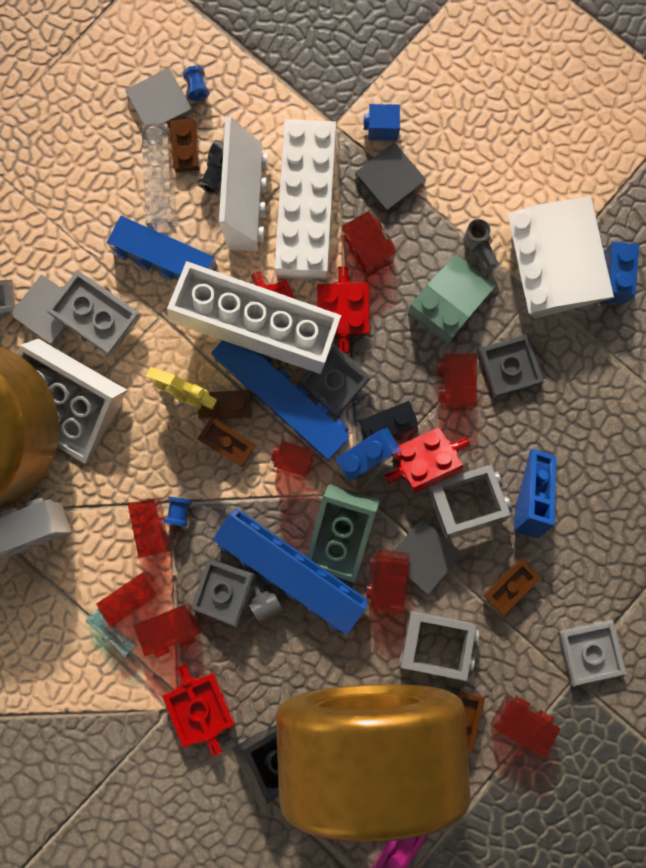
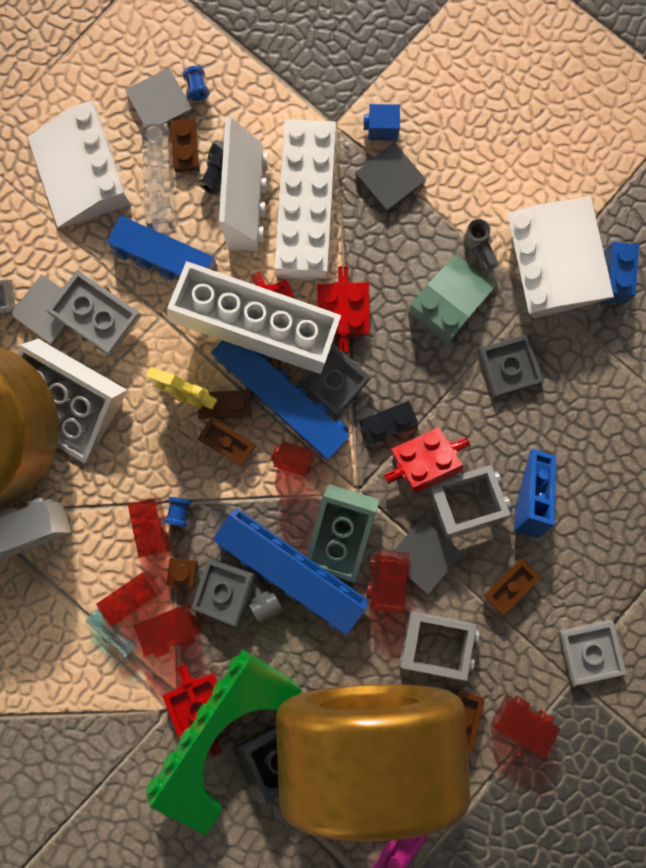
(78, 166): none -> white slope
(179, 785): none -> green arch
(181, 572): none -> reddish brown plate
(368, 243): clear red brick -> none
(368, 454): blue brick -> none
(458, 381): clear red brick -> none

